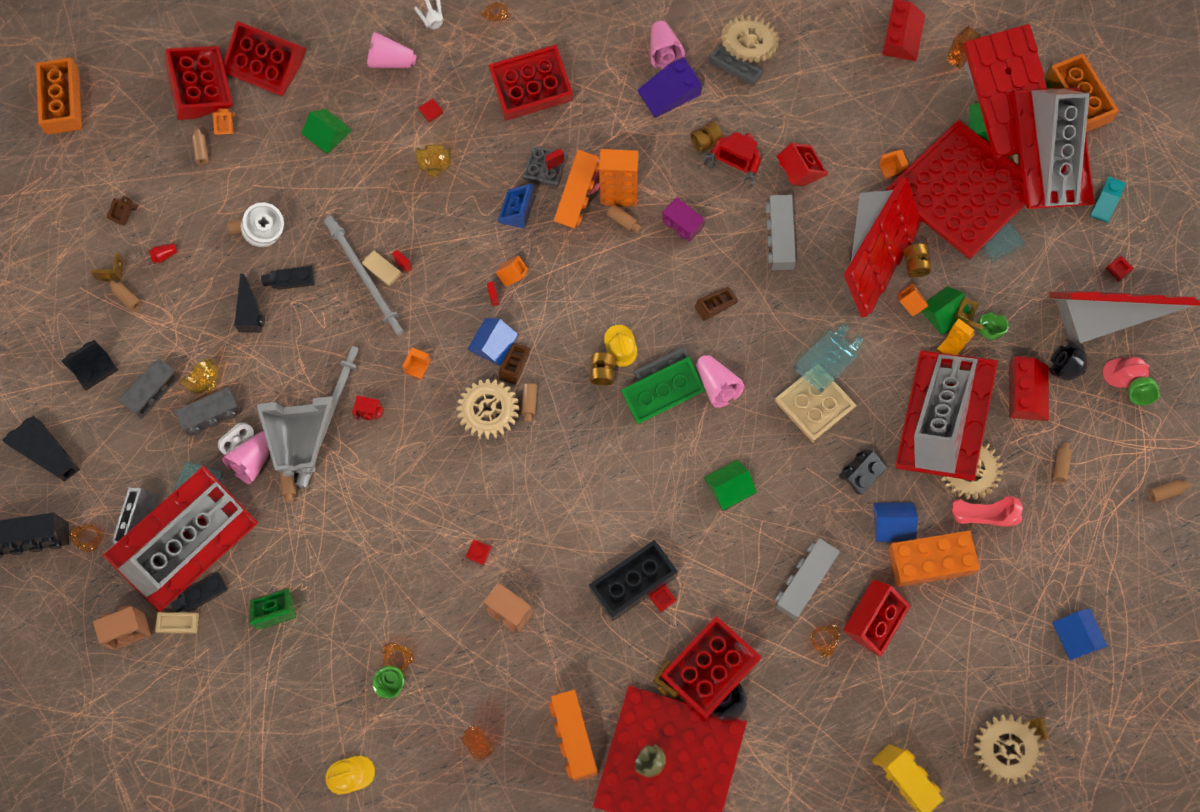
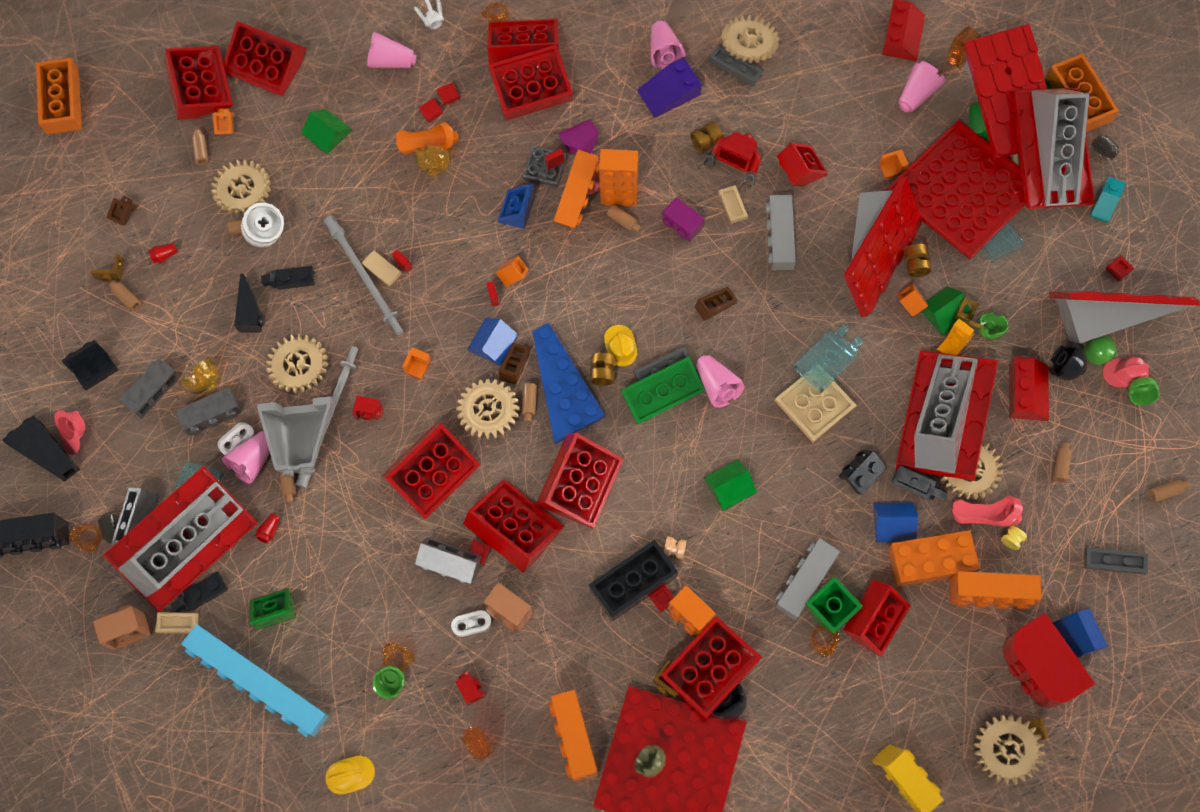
(71, 429): none -> coral piece
(107, 526): none -> clear smoke brick
(235, 179): none -> tan gear
(255, 680): none -> medium azure brick
(266, 531): none -> red cone
(287, 354): none -> tan gear
(431, 470): none -> red slope
(440, 134): none -> orange hair
(448, 94): none -> red tile
(448, 560): none -> brick
(469, 688): none -> red brick
(471, 622): none -> white plate
(512, 525): none -> red slope
(519, 37): none -> red slope
(566, 394): none -> blue wing
(580, 137): none -> magenta slope
(580, 480): none -> red slope
(675, 547): none -> light nougat wheel
(690, 611): none -> orange brick
(733, 204): none -> tan tile
(833, 605): none -> green slope
(918, 484): none -> black hinge
(920, 86): none -> bright pink cone
(995, 589): none -> orange brick
(1013, 538): none -> light yellow wheel
(1045, 664): none -> red brick
(1100, 350): none -> bright green hair
(1105, 147): none -> clear smoke brick
(1116, 560): none -> dark grey plate

